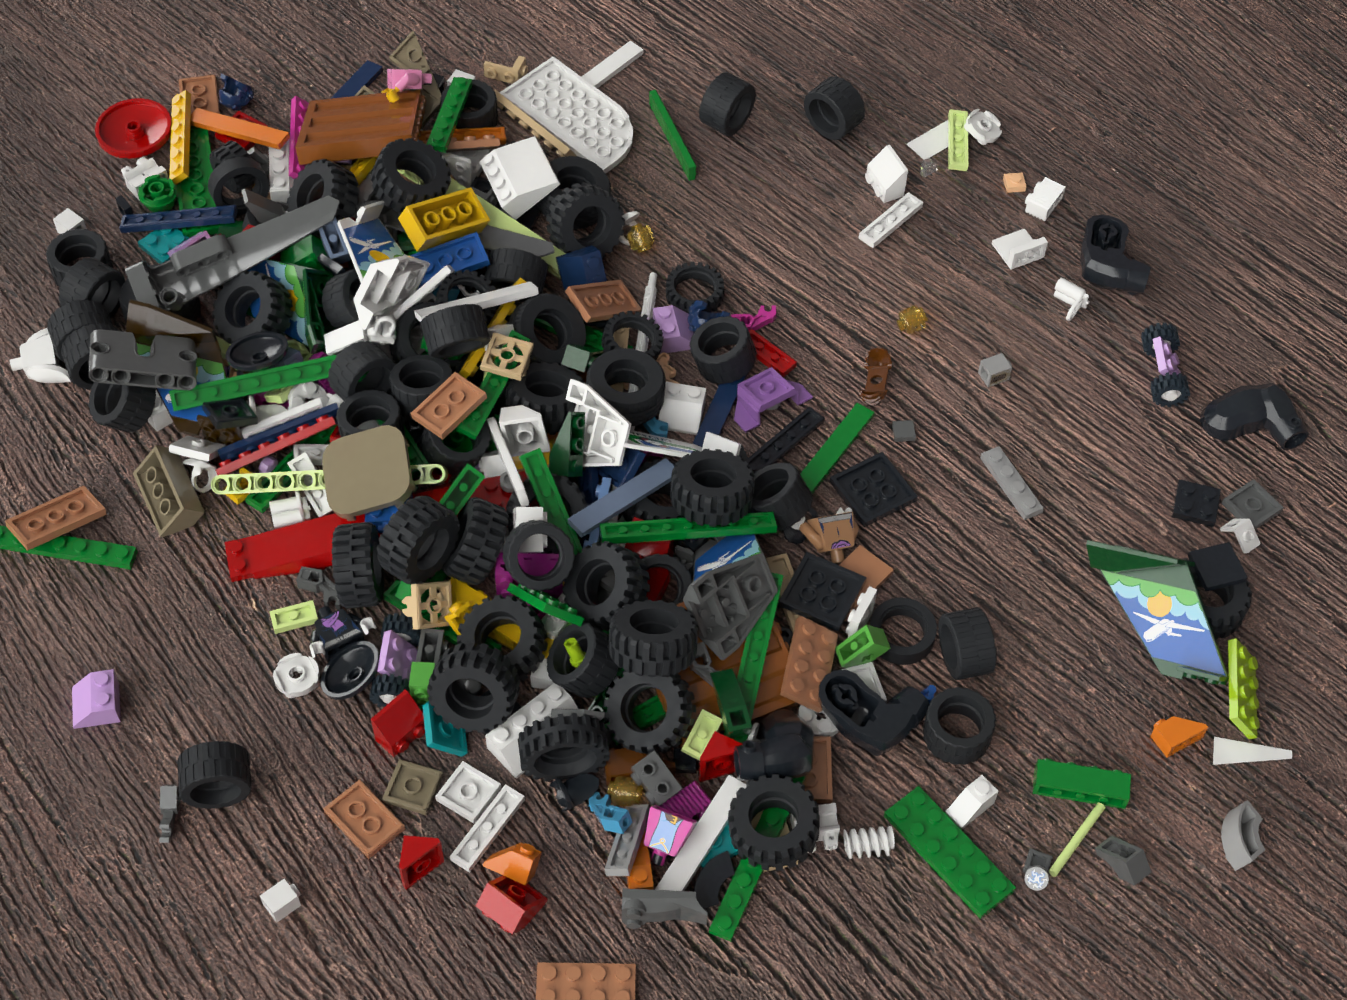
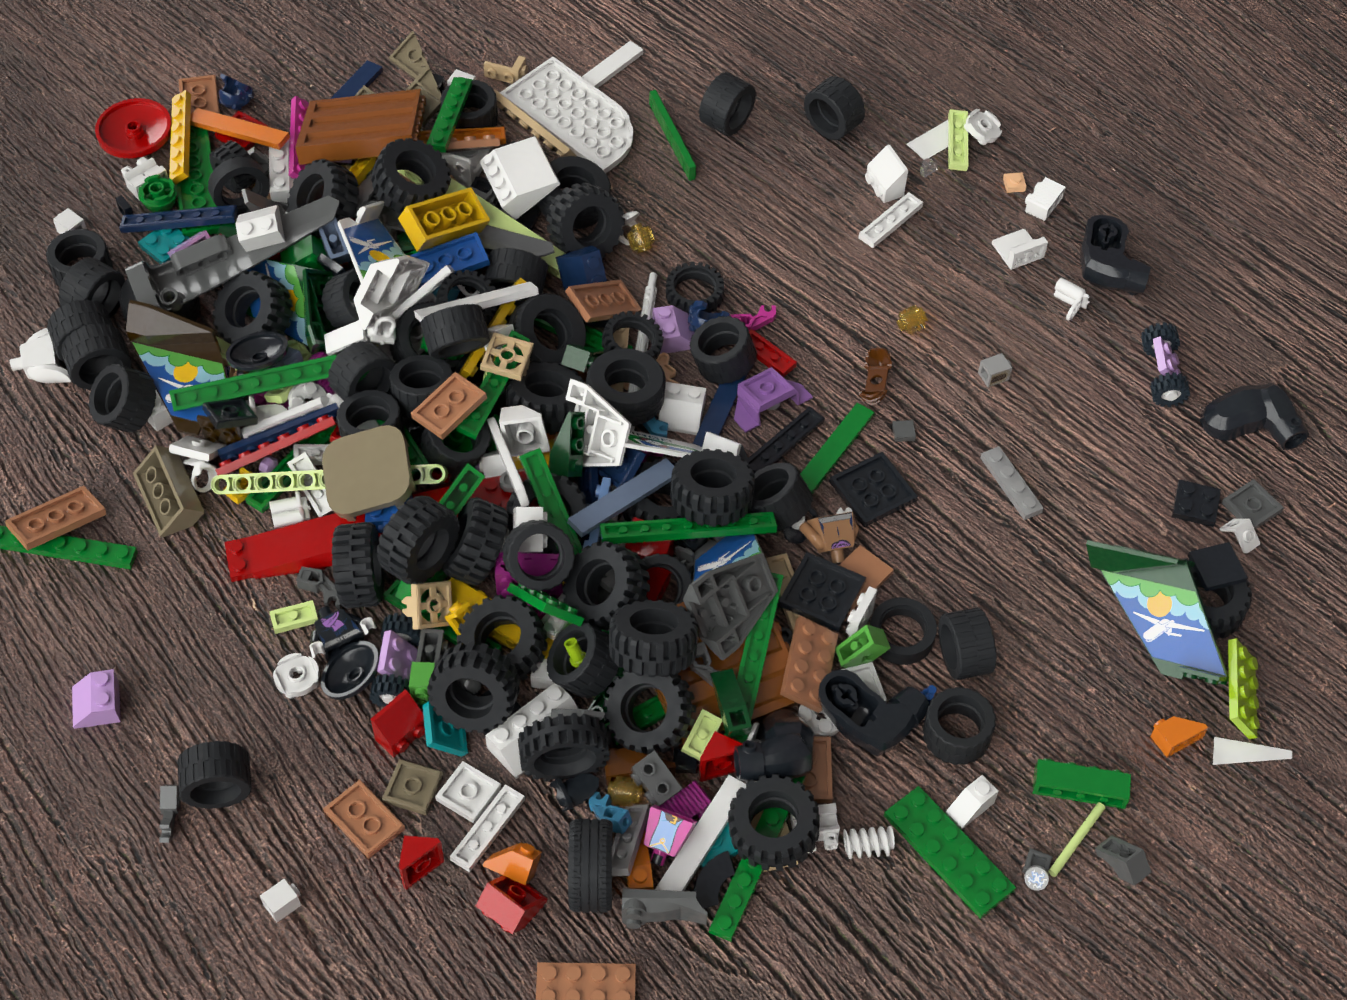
(116, 361): dark grey connector -> none
(260, 228): none -> white slope
(404, 79): bright pink torso -> none
(590, 865): none -> black tyre
(1241, 835): light grey brick -> none

